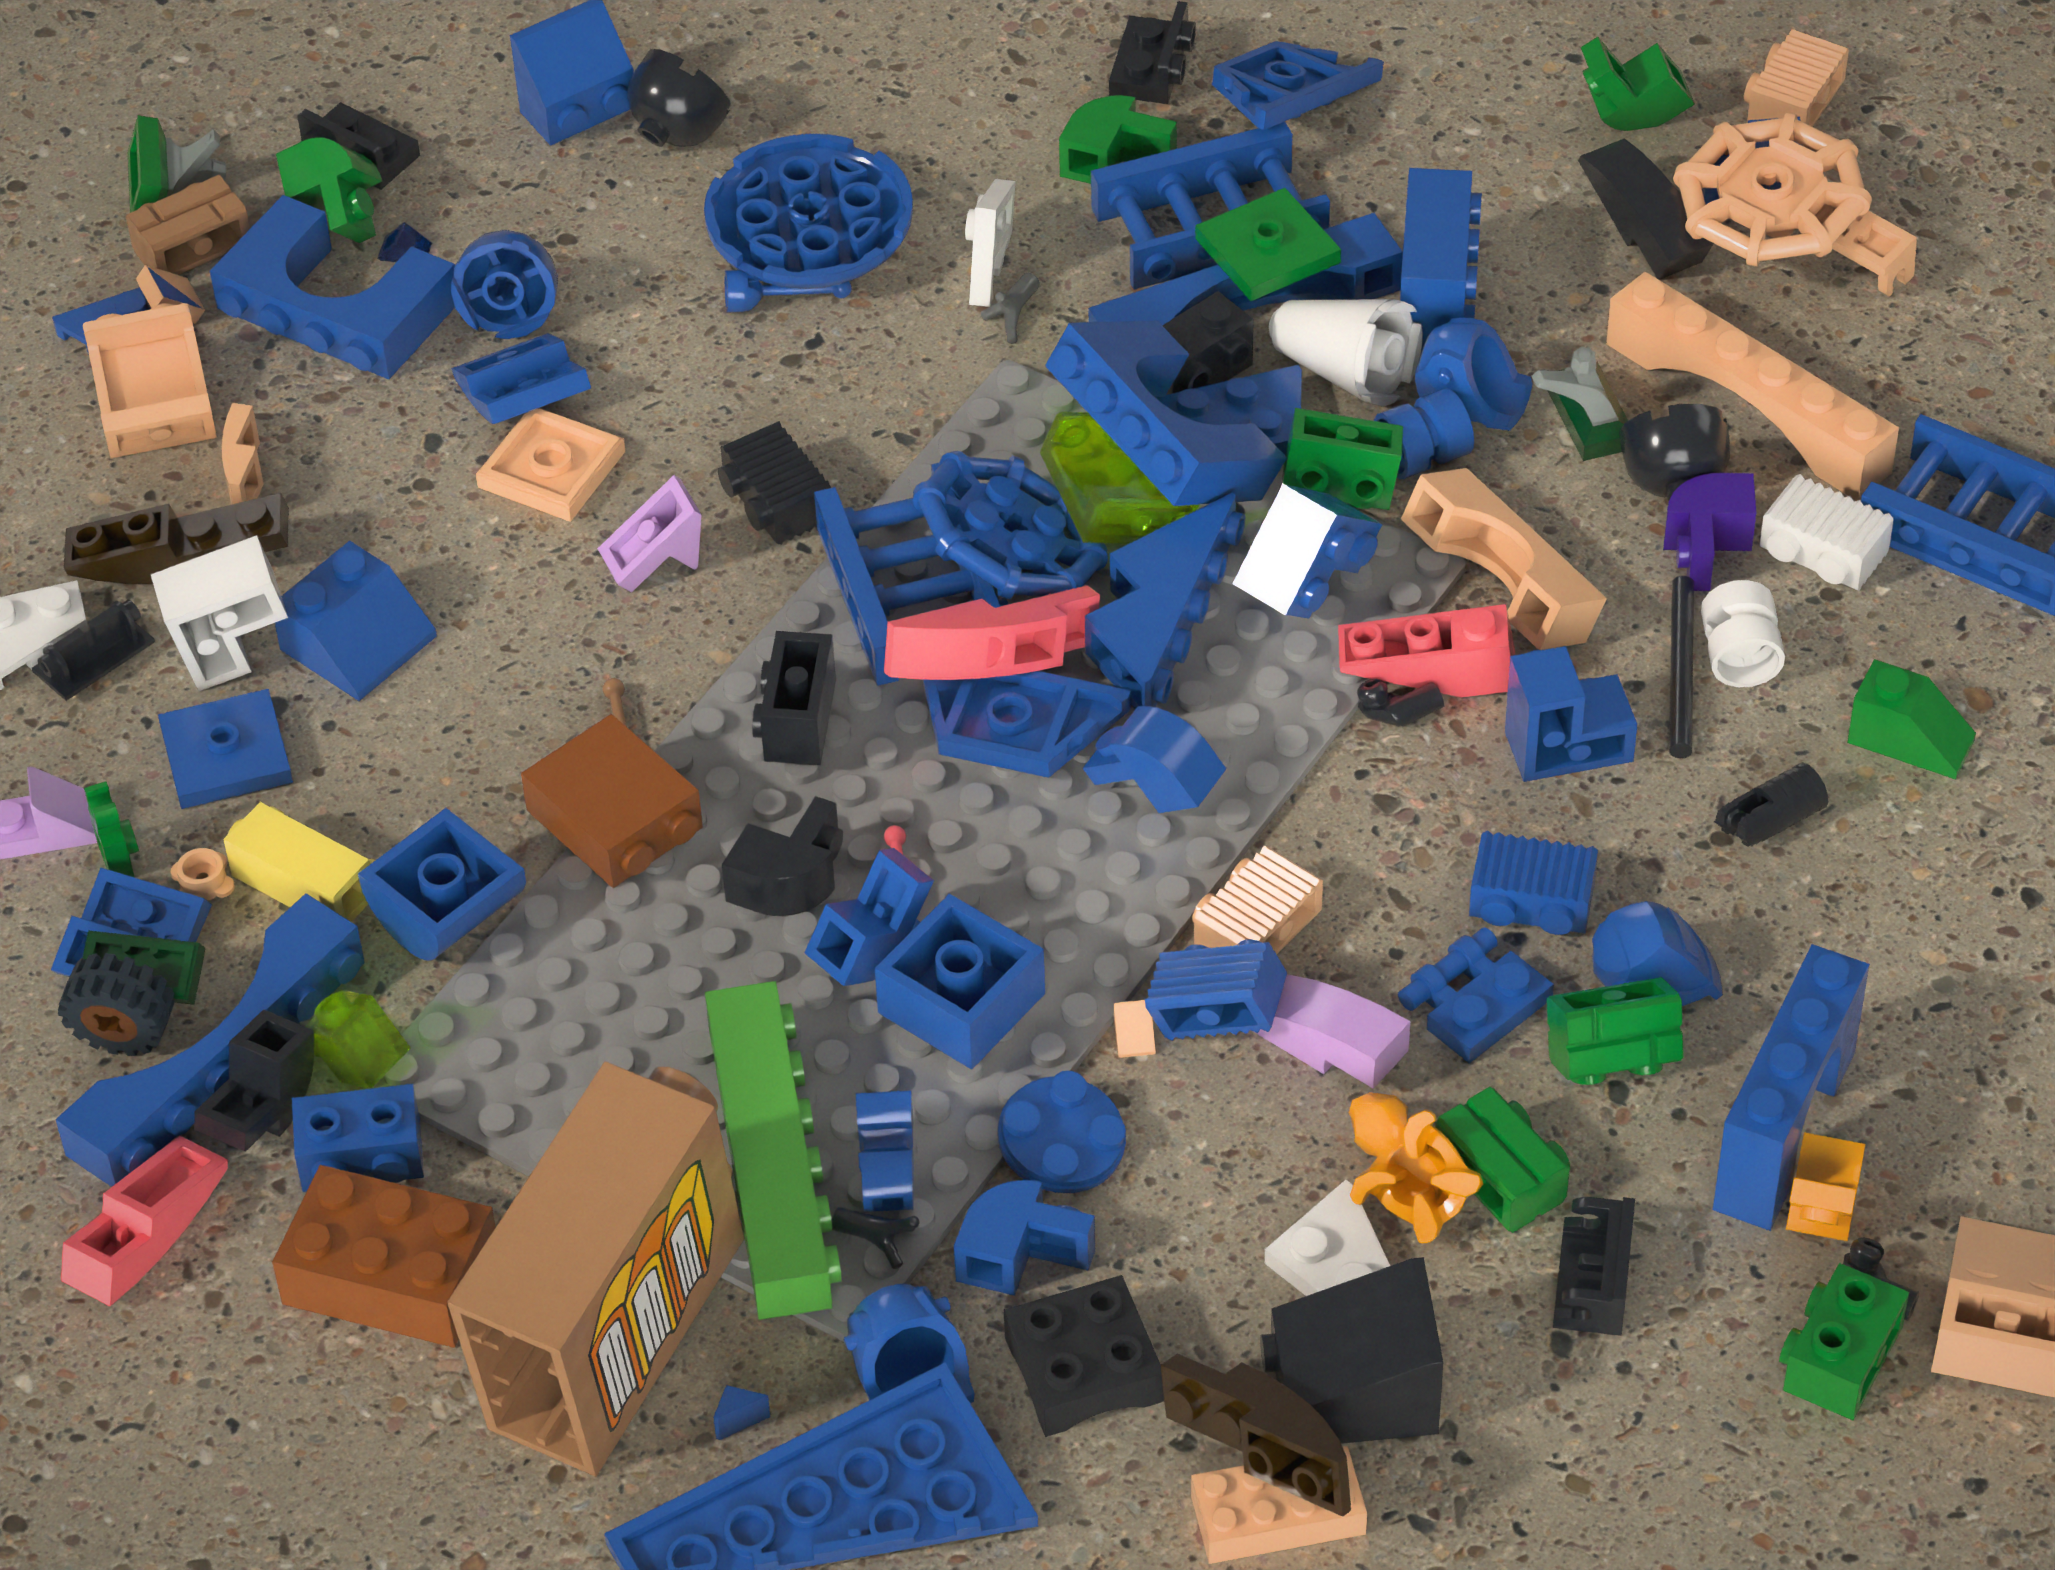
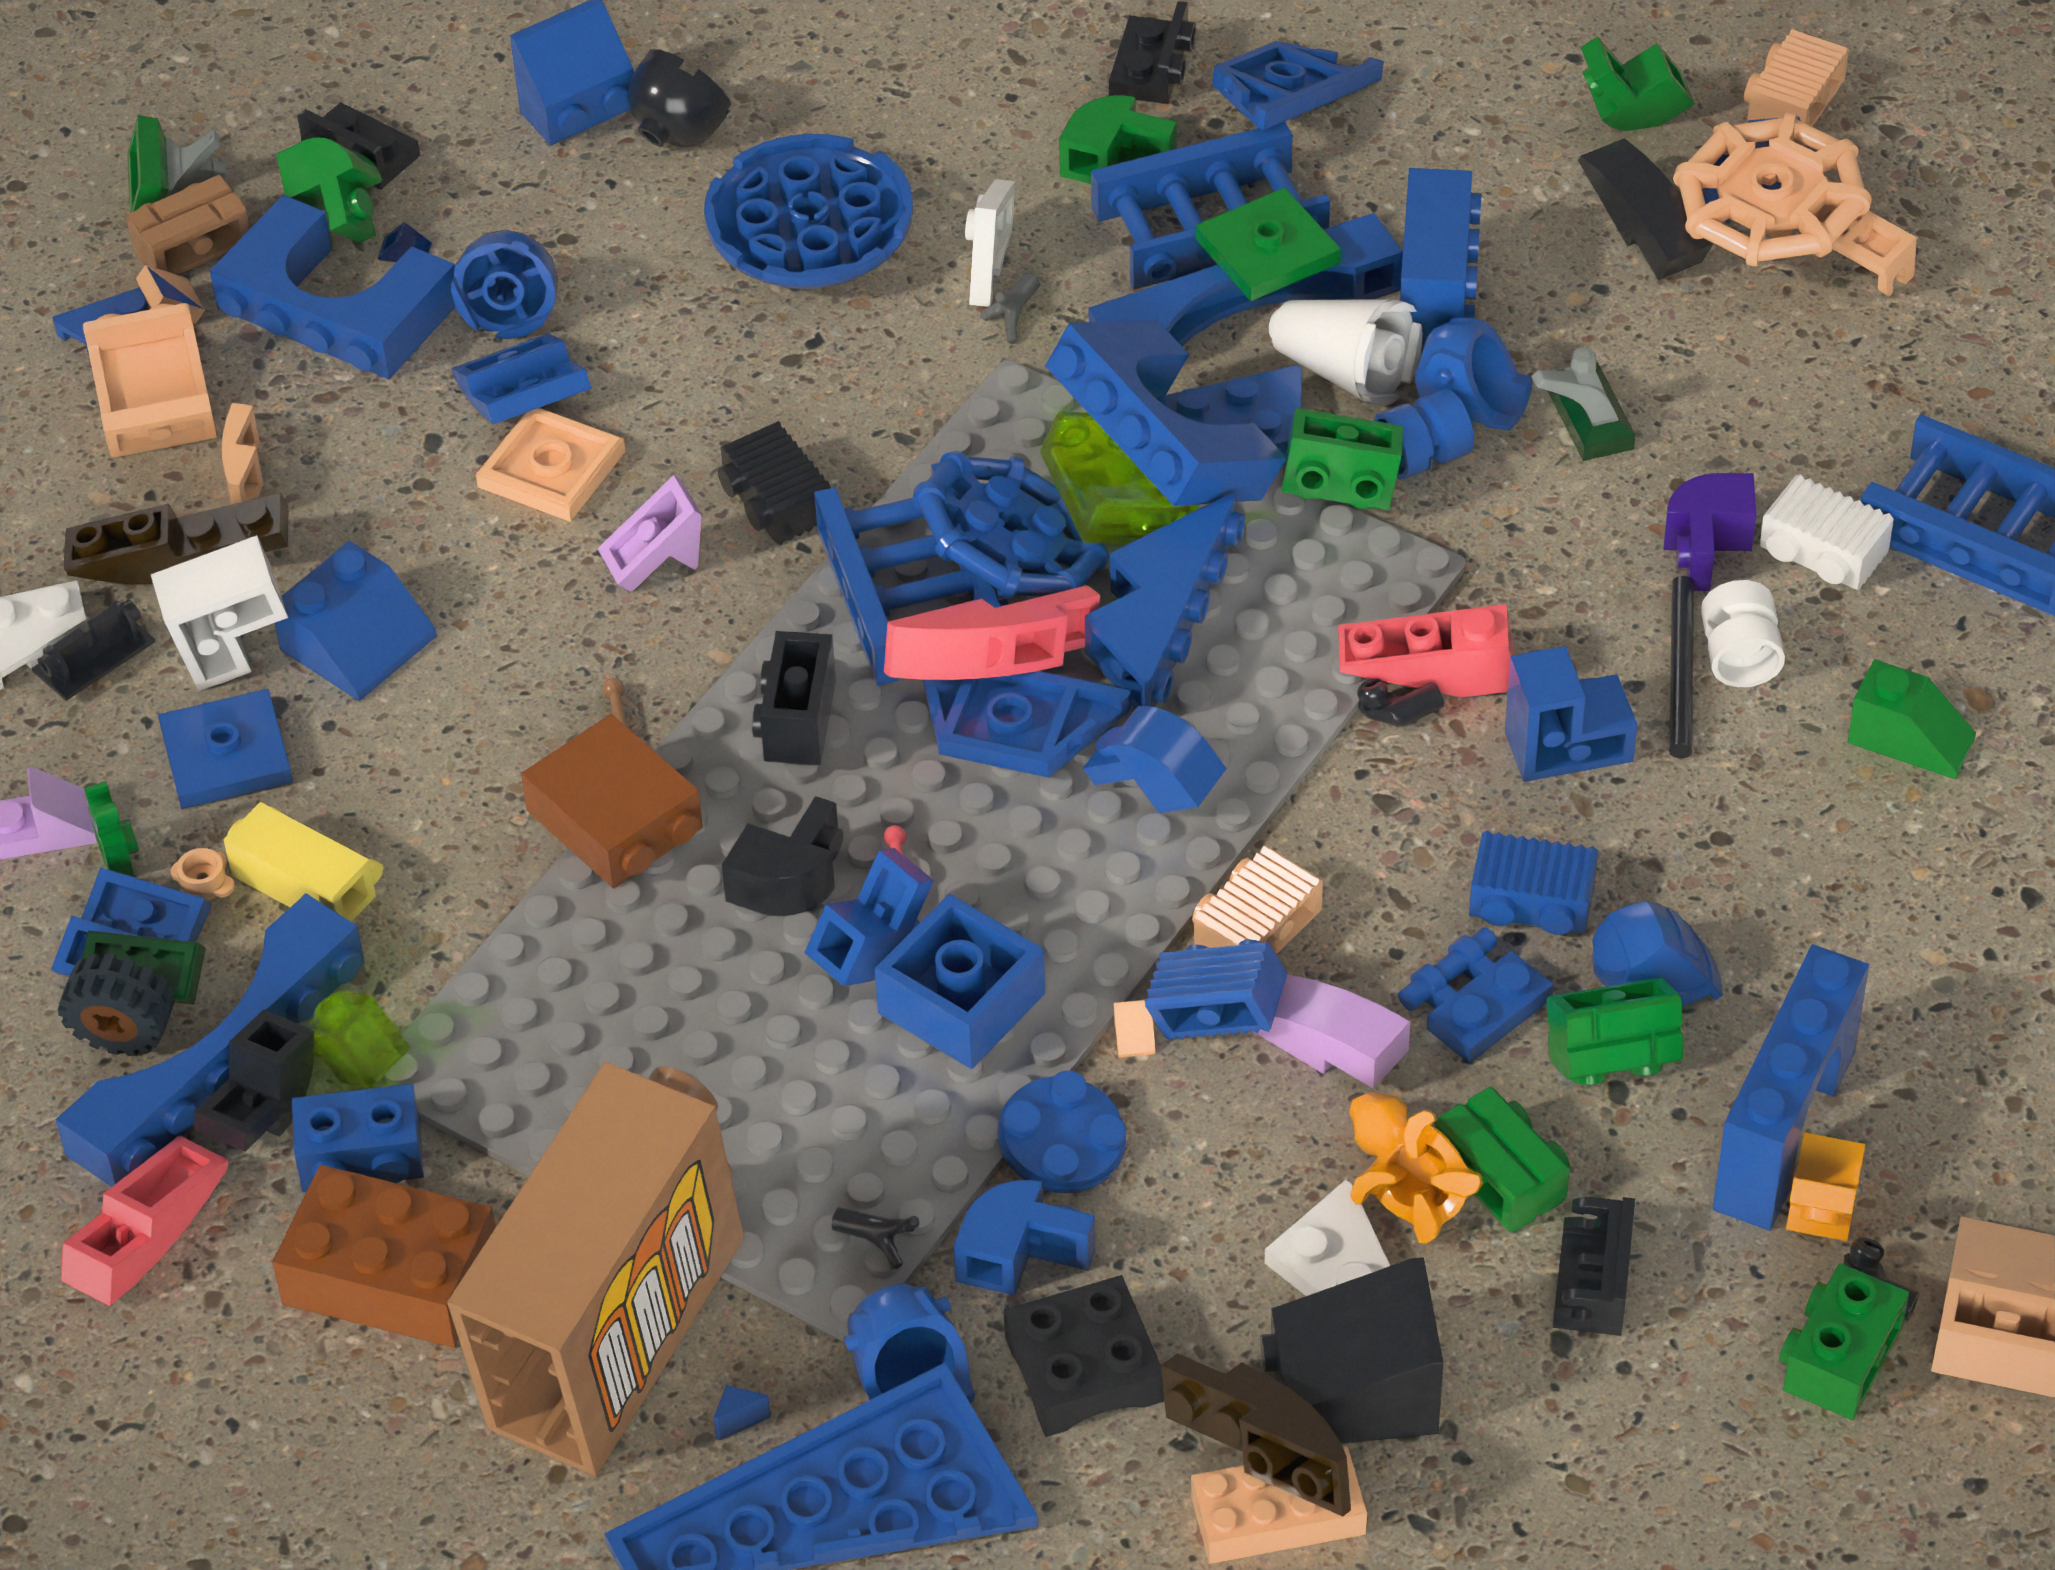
(439, 885): blue brick -> none
(745, 292): blue hinge -> none
(769, 1150): bright green brick -> none
(886, 1150): blue leg -> none
(1217, 341): black brick -> none
(1300, 548): brick -> none
(1466, 519): light nougat arch -> none
(1675, 447): black cylinder -> none
(1774, 805): black hinge -> none
(1830, 430): light nougat arch -> none

